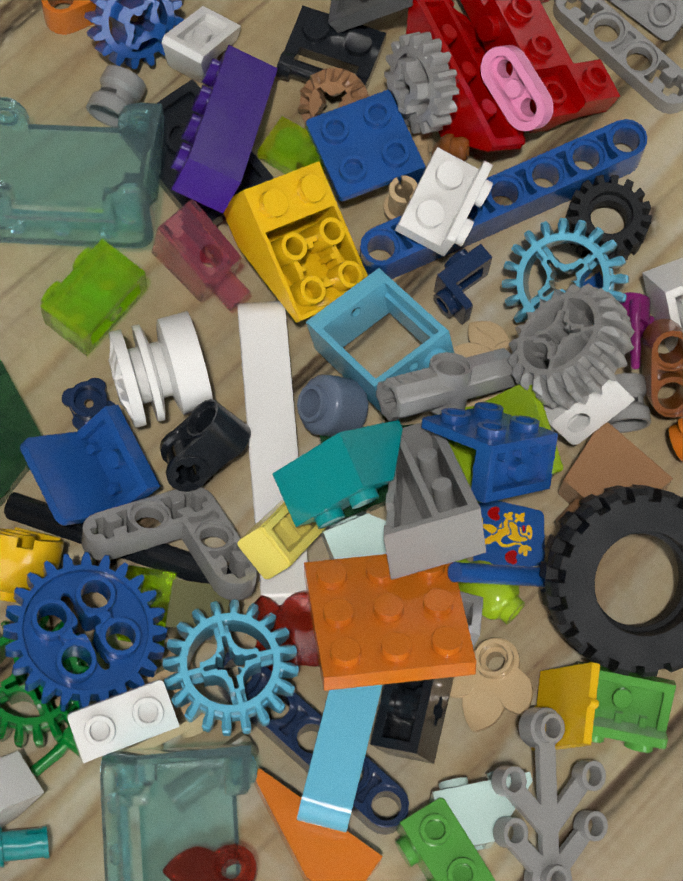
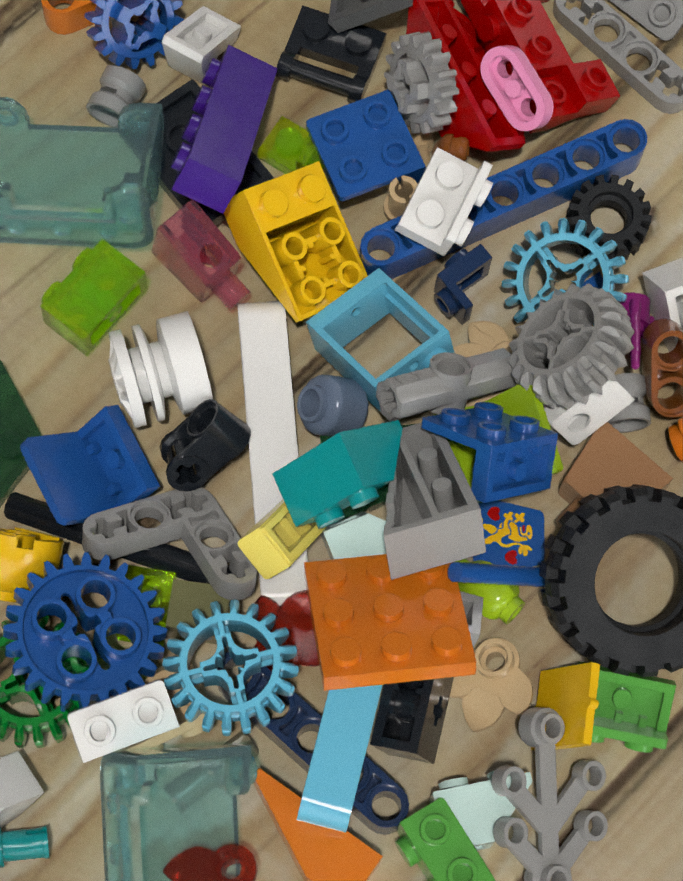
(56, 753): green hand -> none
(77, 396): dark blue plate -> none
(334, 82): medium nougat gear -> none

